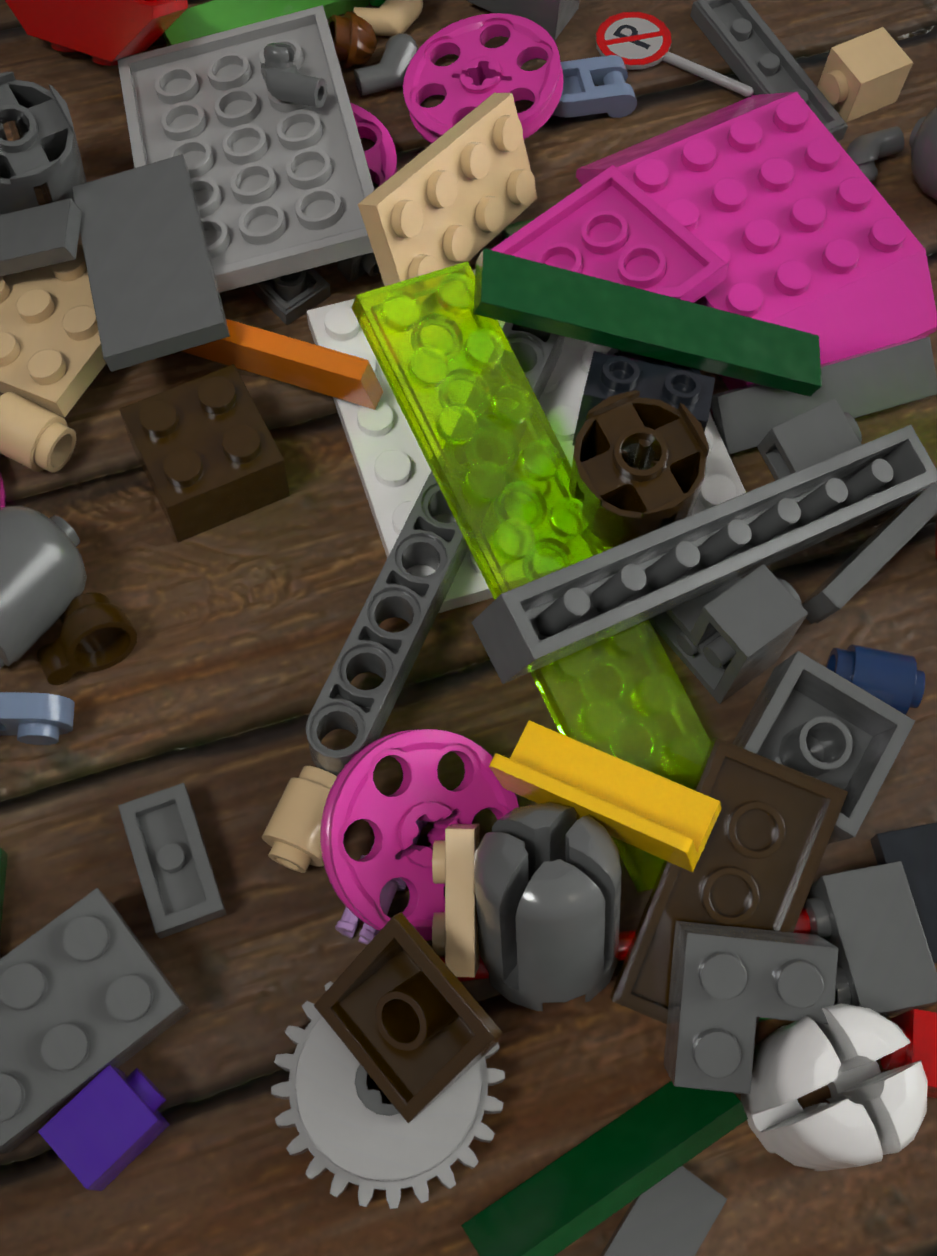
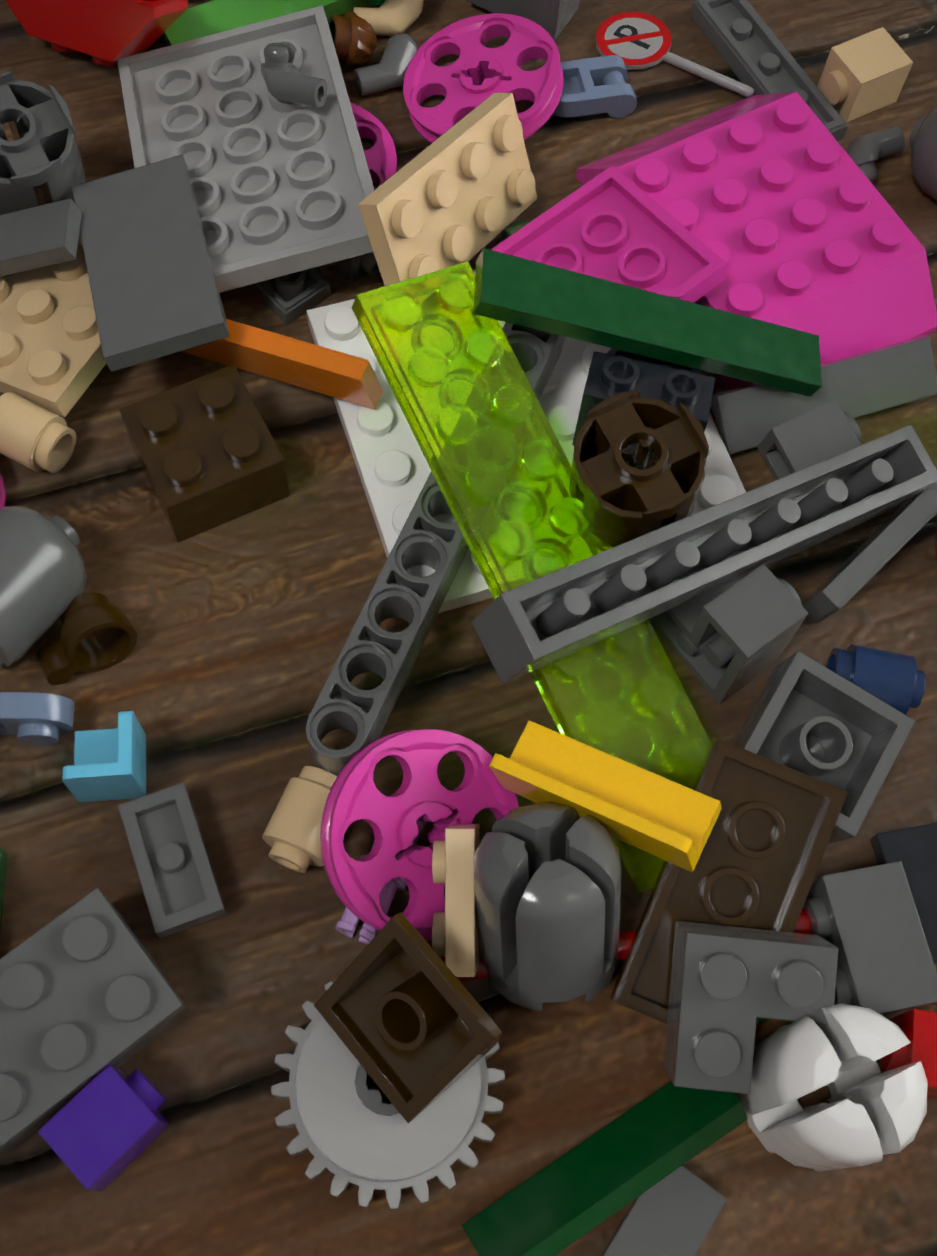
(109, 762): none -> medium azure panel

